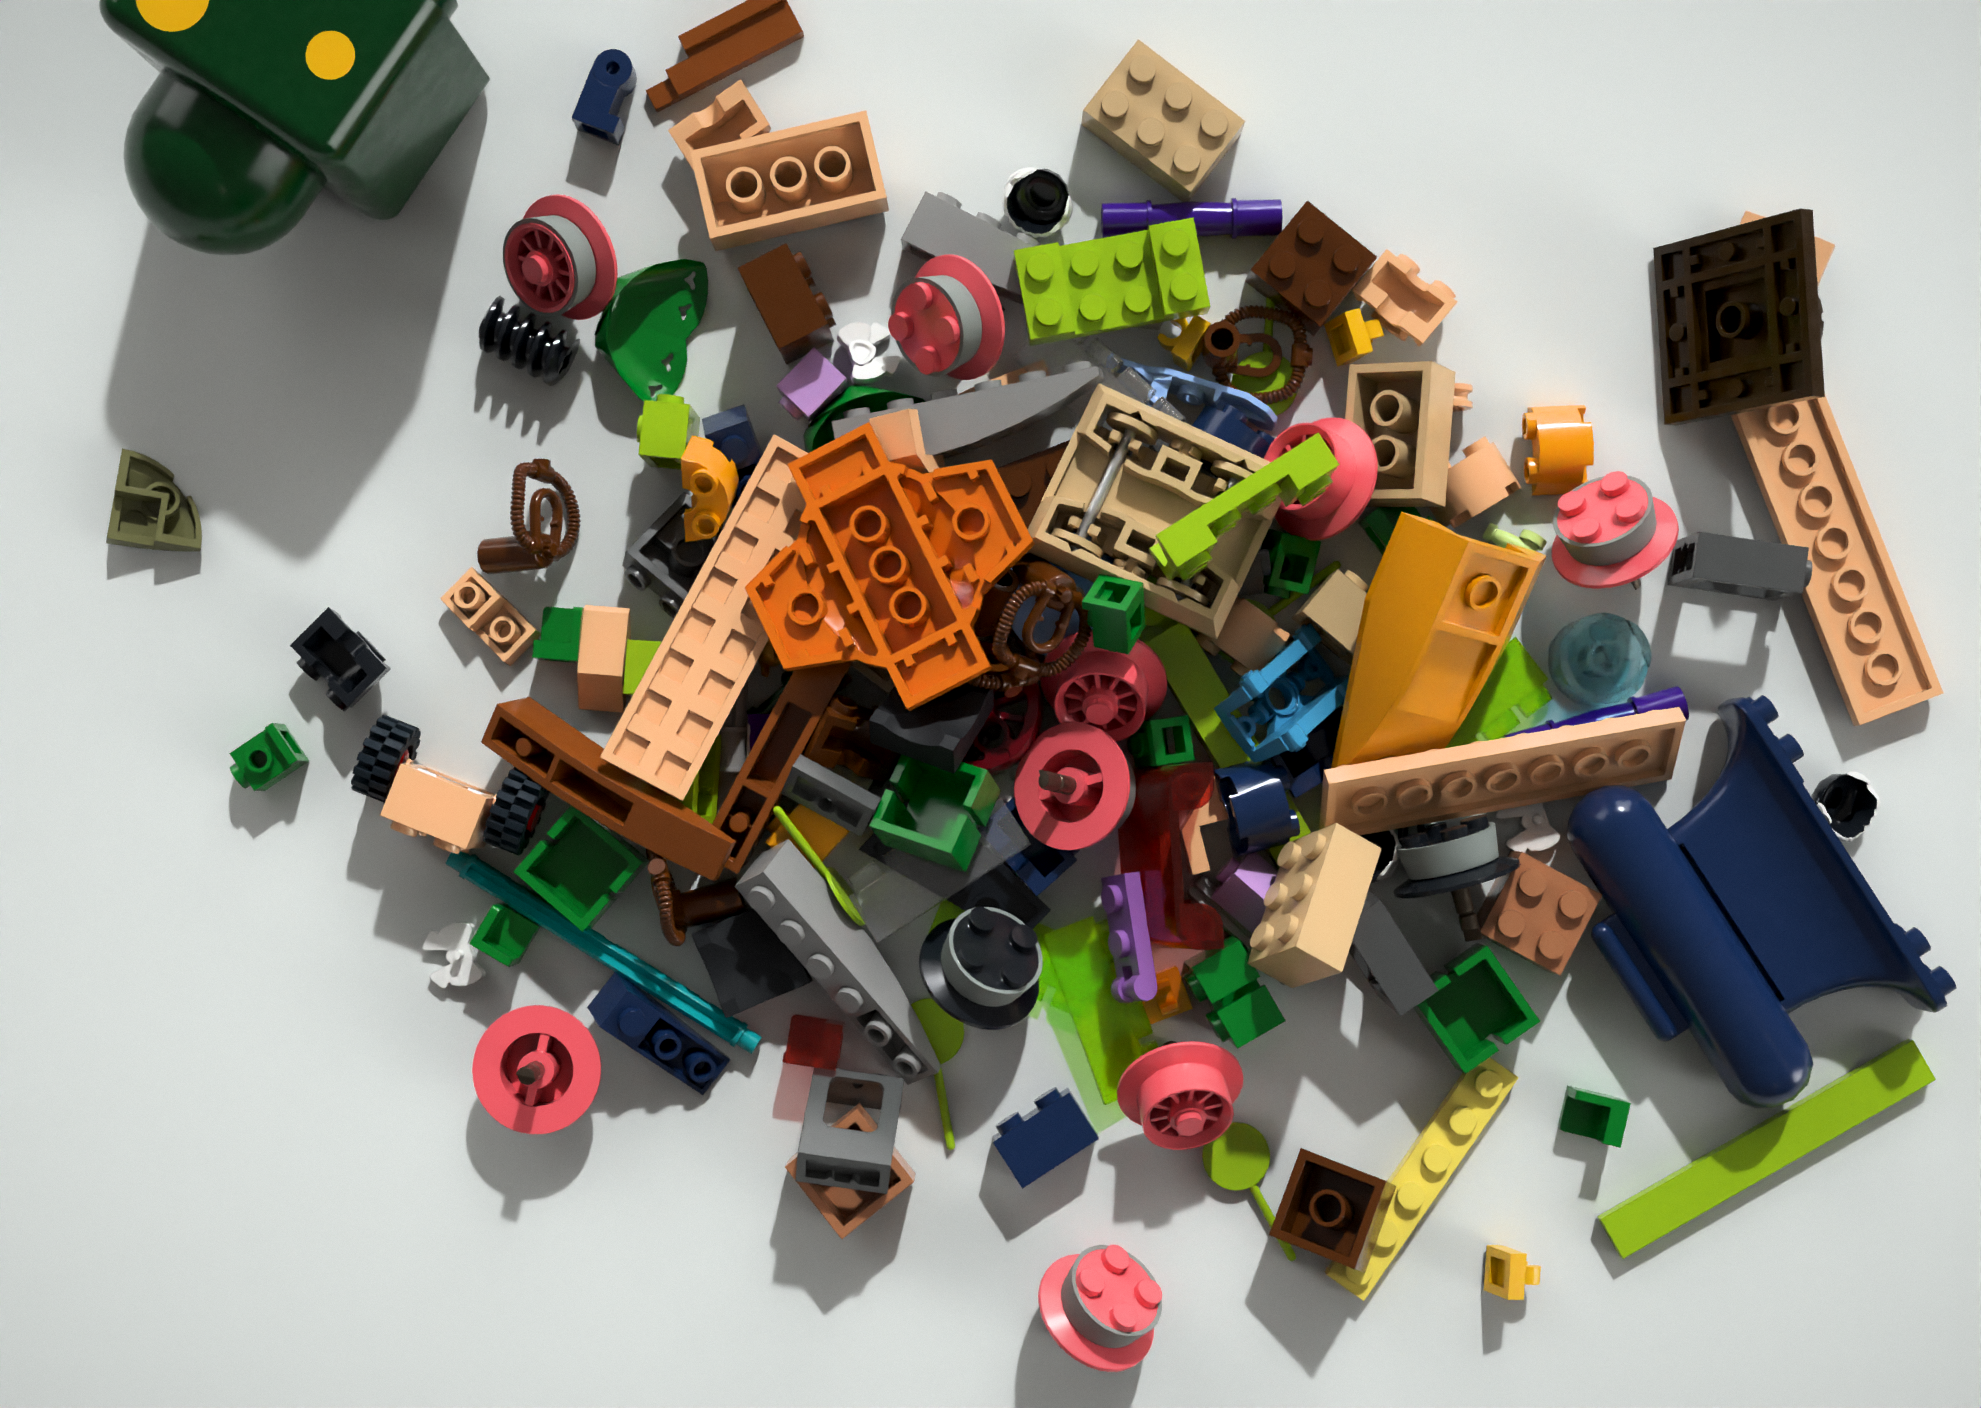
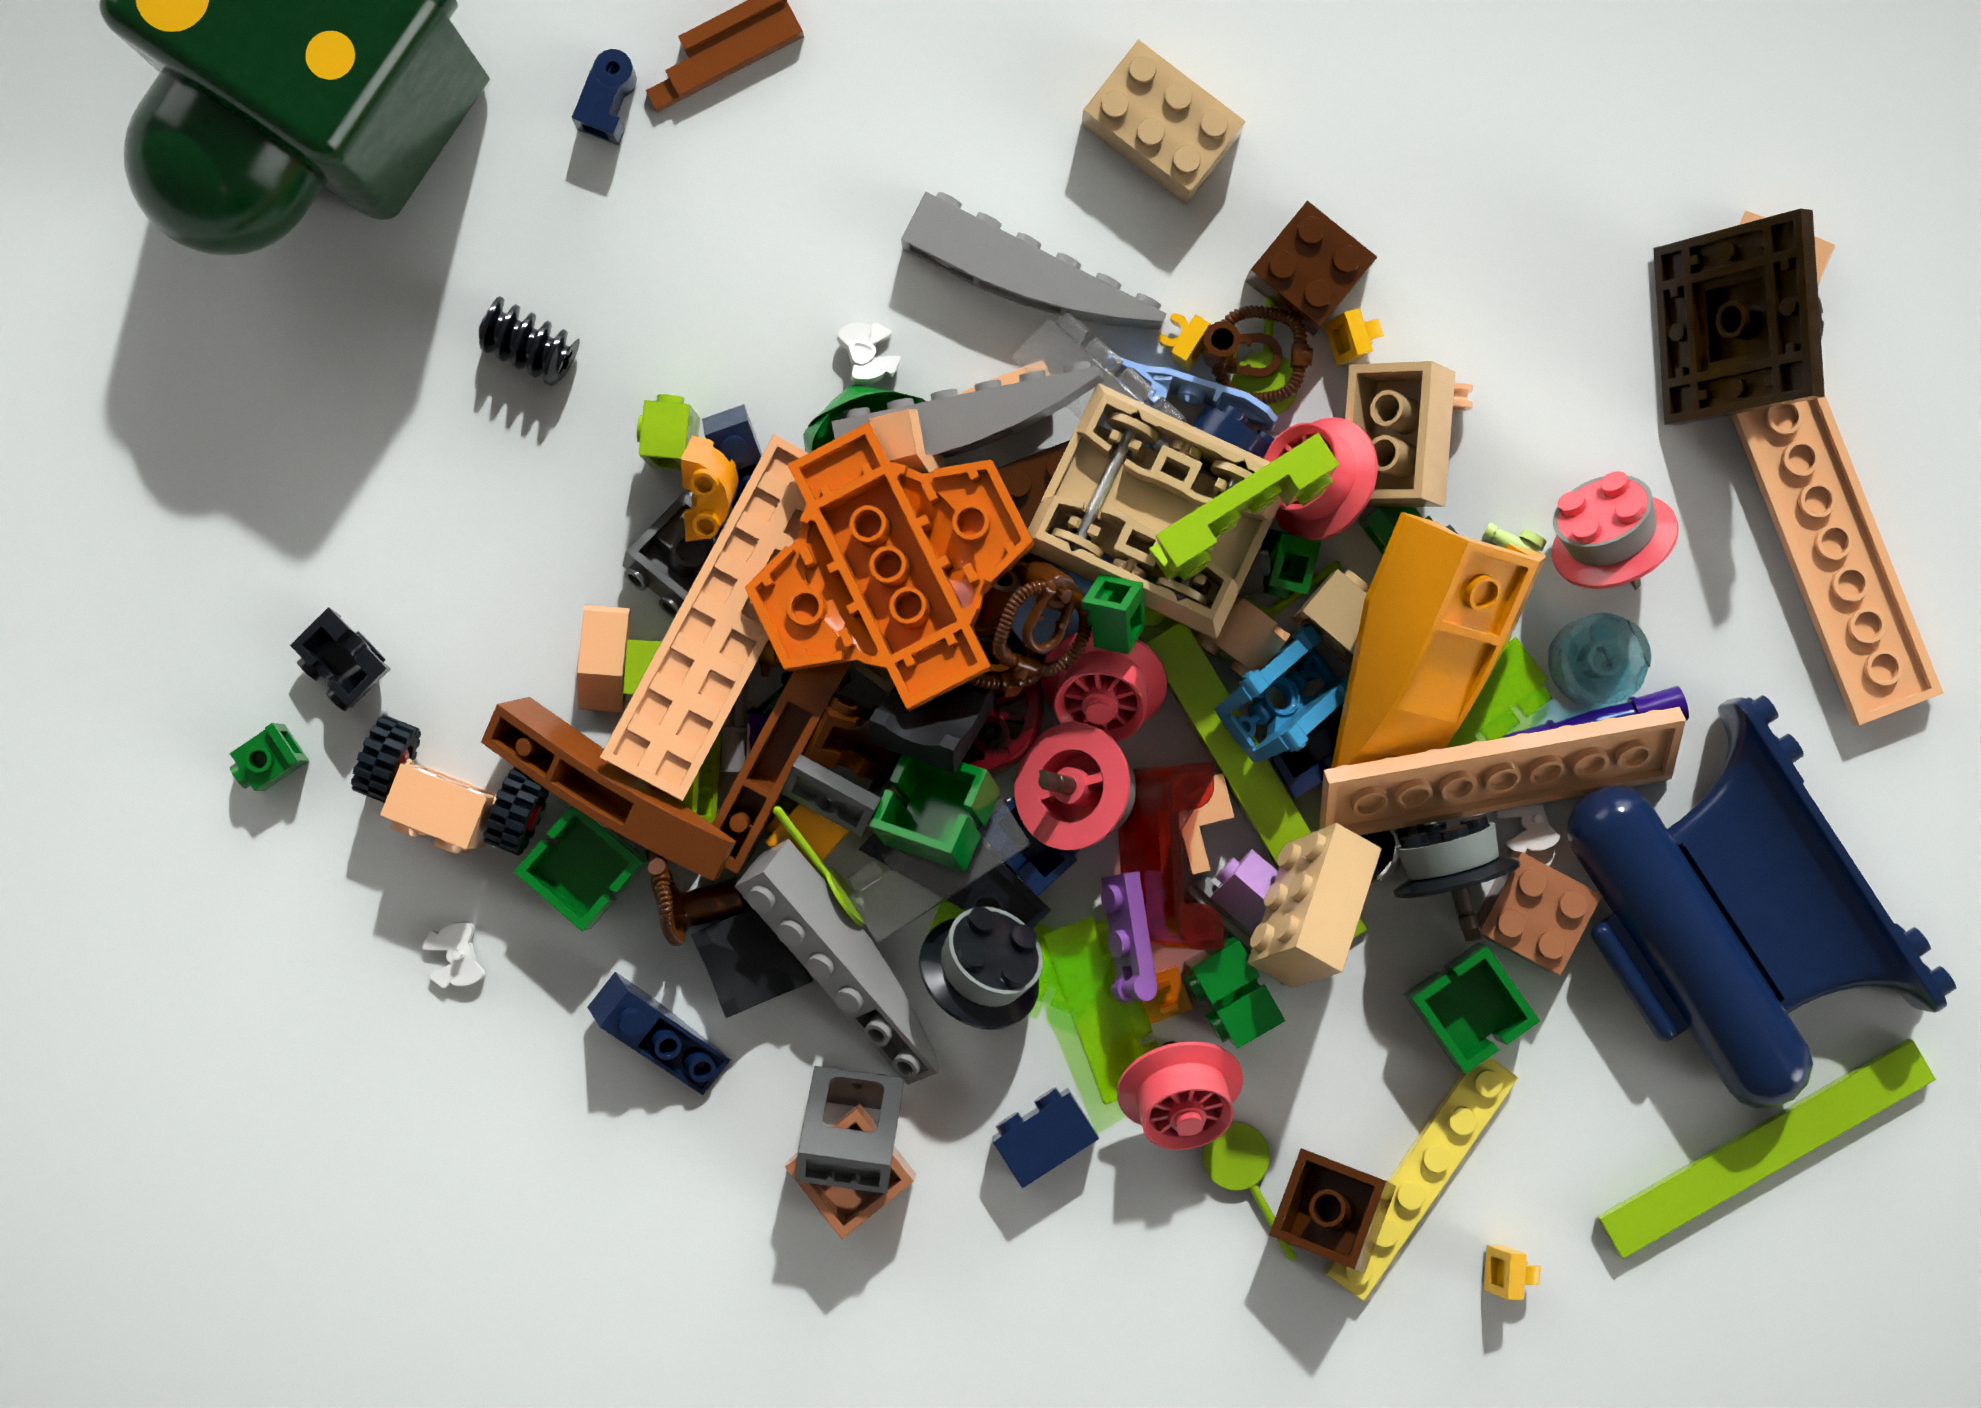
(151, 508): olive brick -> none
(490, 616): light nougat slope -> none
(505, 934): green panel -> none
(532, 548): reddish brown piece -> none
(536, 1069): coral piece -> none
(559, 635): green panel -> none
(561, 259): coral piece -> none
(604, 951): teal piece -> none
(646, 325): green piece -> none
(727, 119): light nougat cylinder -> none
(784, 299): reddish brown brick -> none
(789, 181): light nougat slope -> none
(810, 386): lavender brick -> none
(814, 1042): clear red panel -> none
(946, 1038): lime piece -> none
(949, 319): coral piece -> none
(1037, 202): black hair -> none
(1101, 1307): coral piece -> none
(1112, 282): lime piece -> none
(1150, 742): green brick -> none
(1210, 218): dark purple piece -> none
(1256, 806): dark blue cylinder -> none
(1389, 959): dark grey window -> none
(1402, 299): light nougat cylinder -> none
(1475, 484): light nougat cylinder -> none
(1560, 448): light orange cylinder -> none
(1594, 1115): green panel -> none
(1740, 566): dark grey window -> none
(1846, 803): black hair -> none

